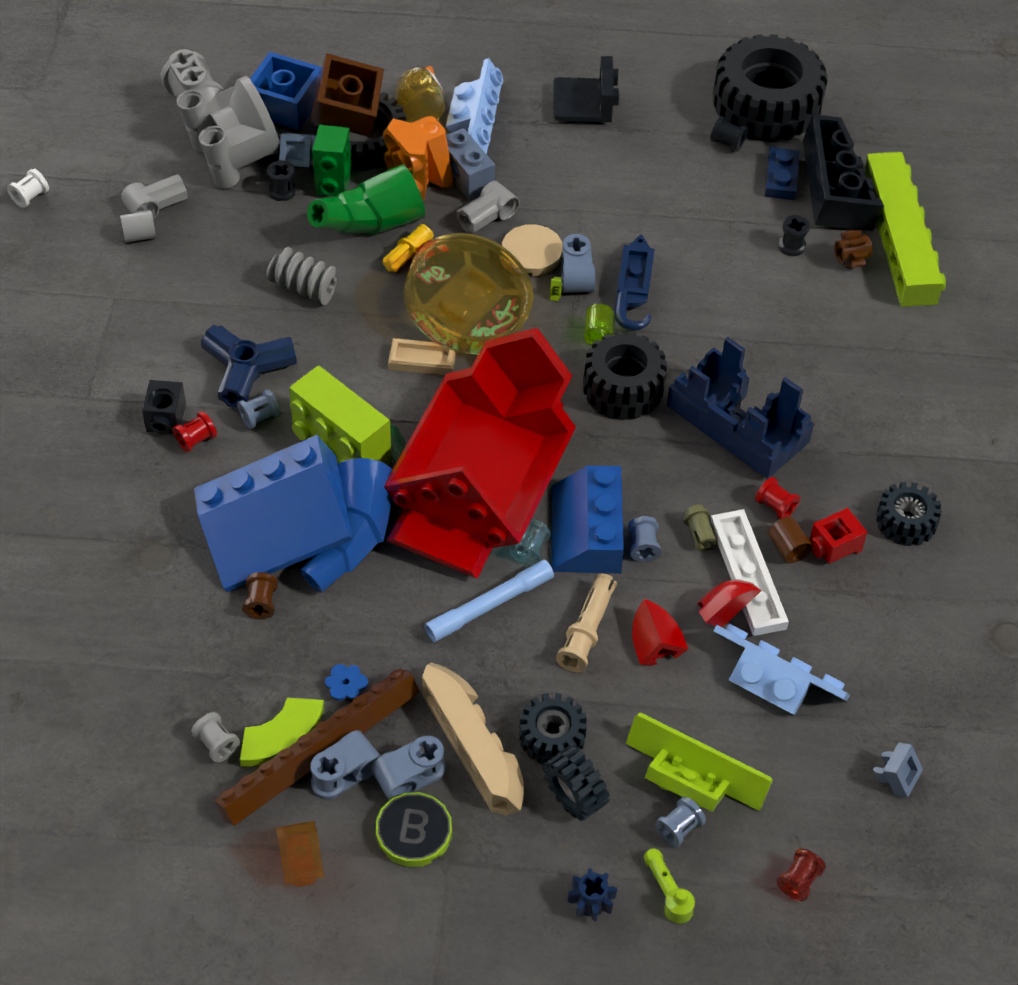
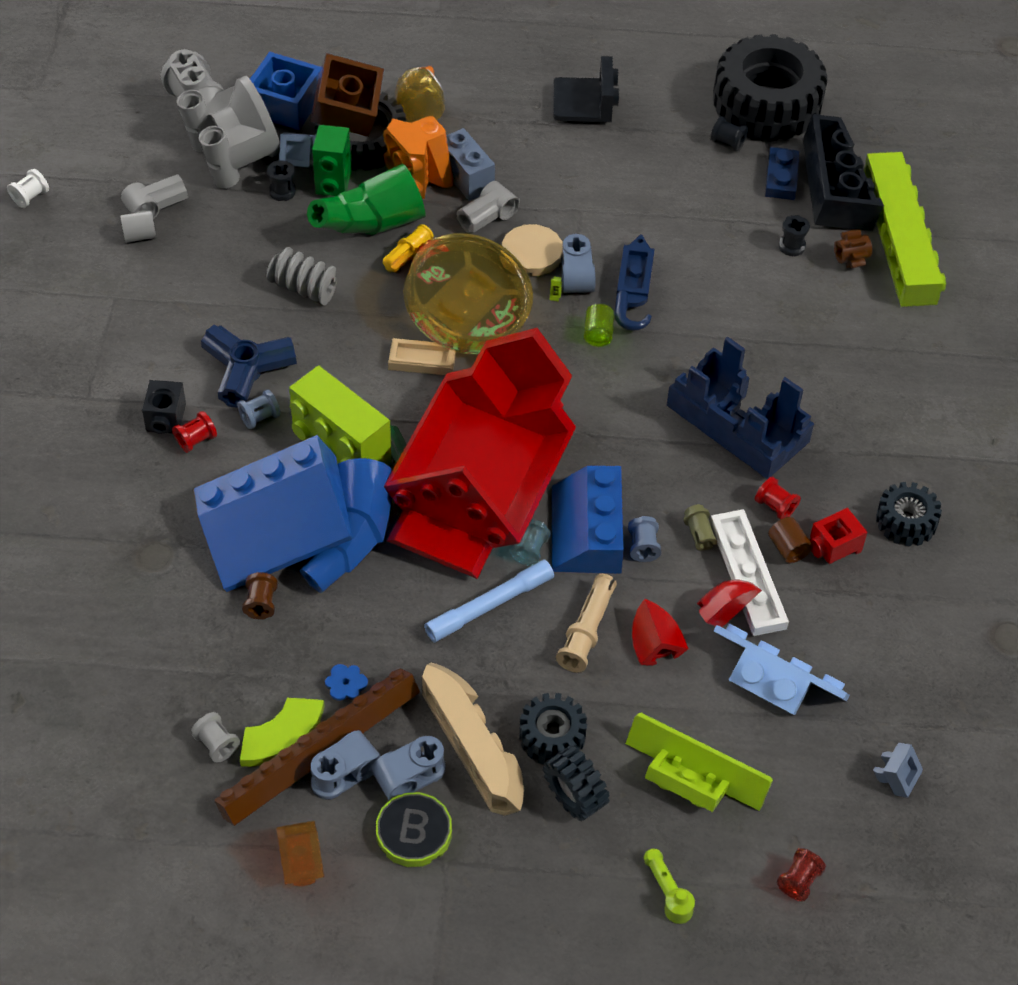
(476, 104): light blue bracket -> none
(592, 894): dark blue gear -> none
(628, 356): black tyre -> none
(680, 822): sand blue bush -> none

